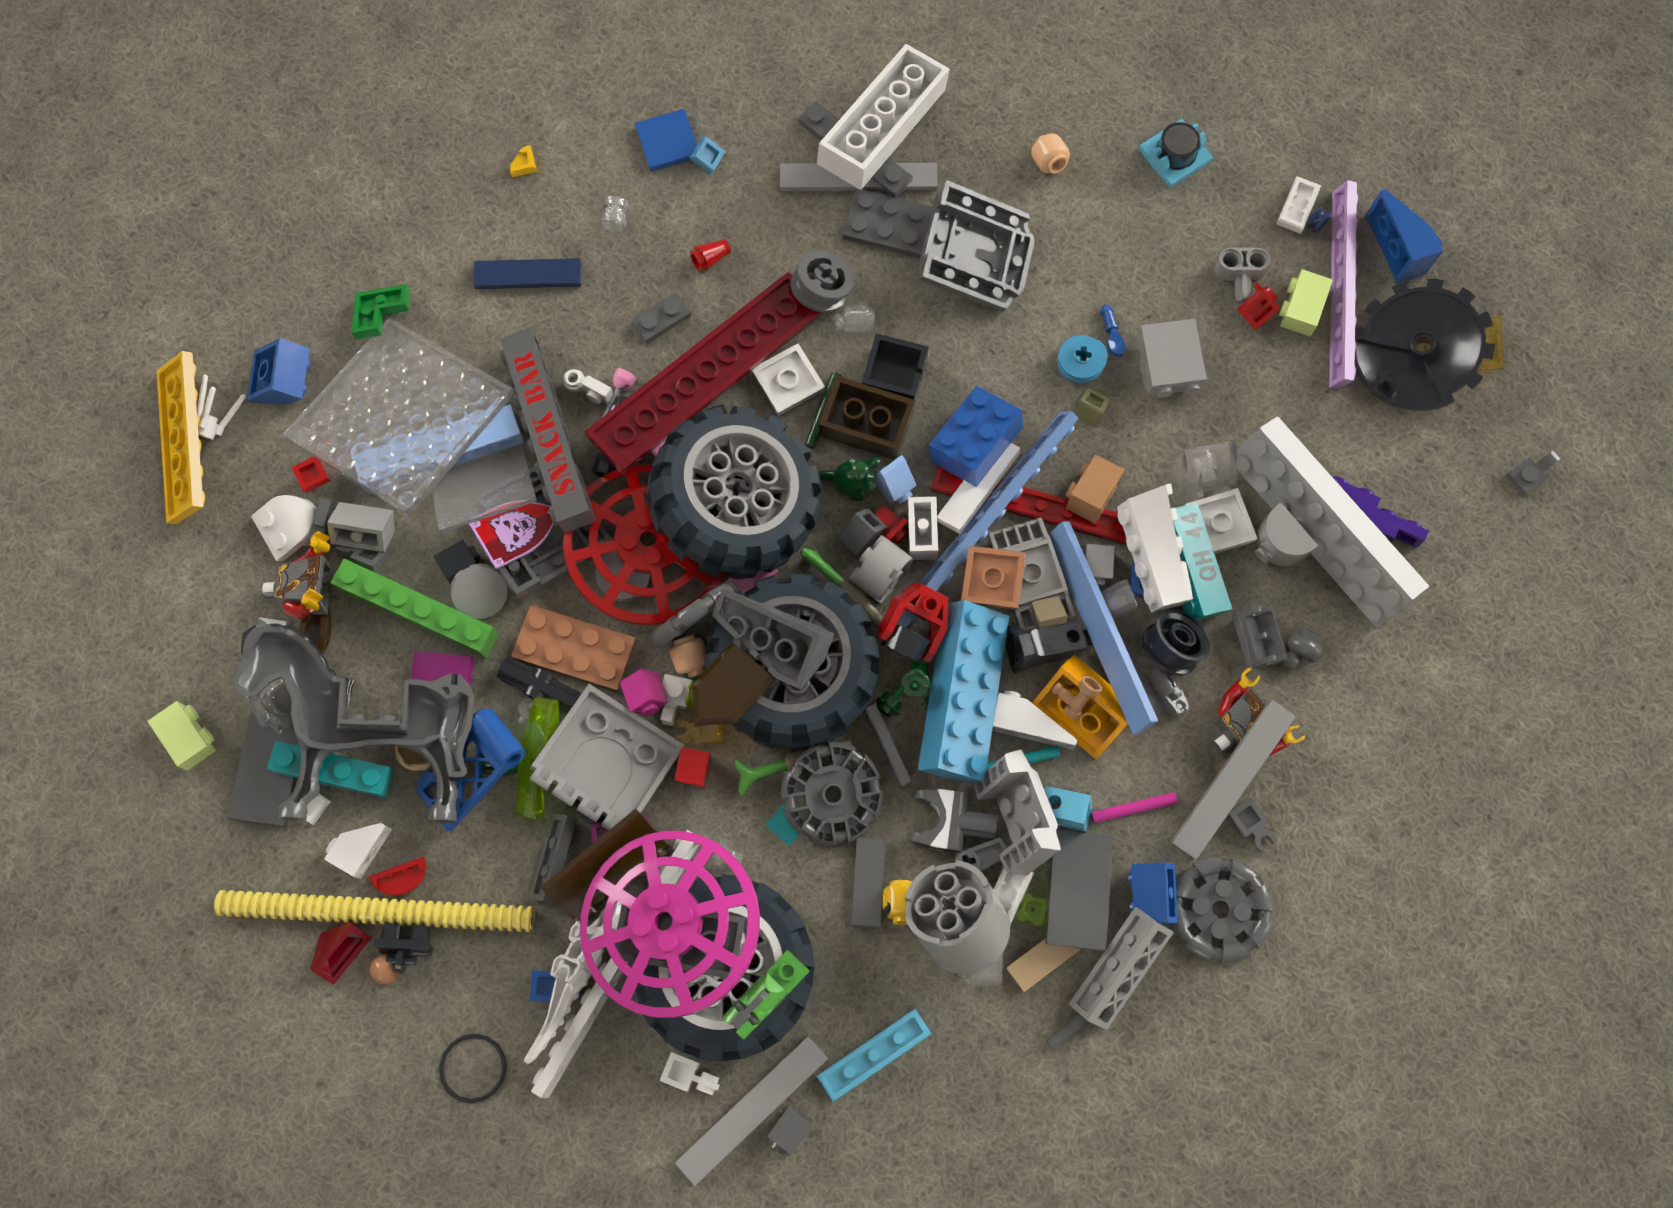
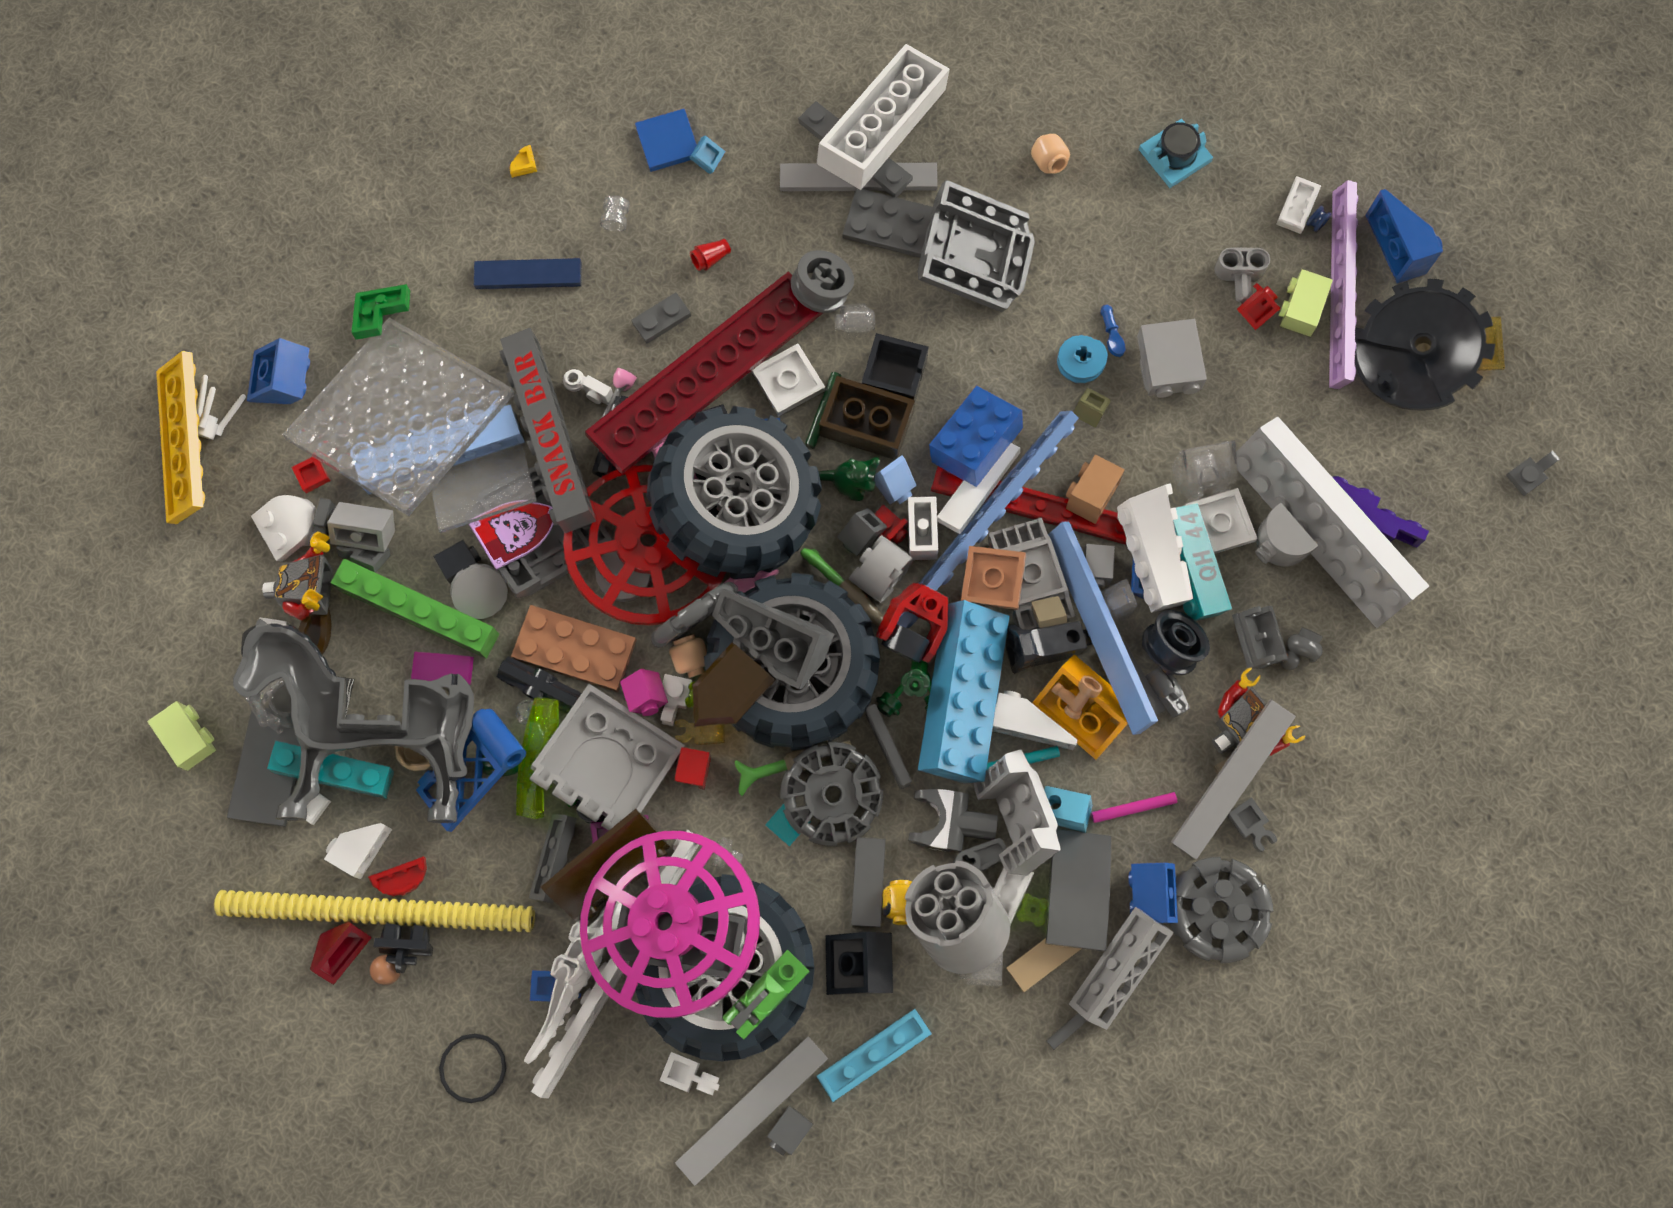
(859, 963): none -> black slope

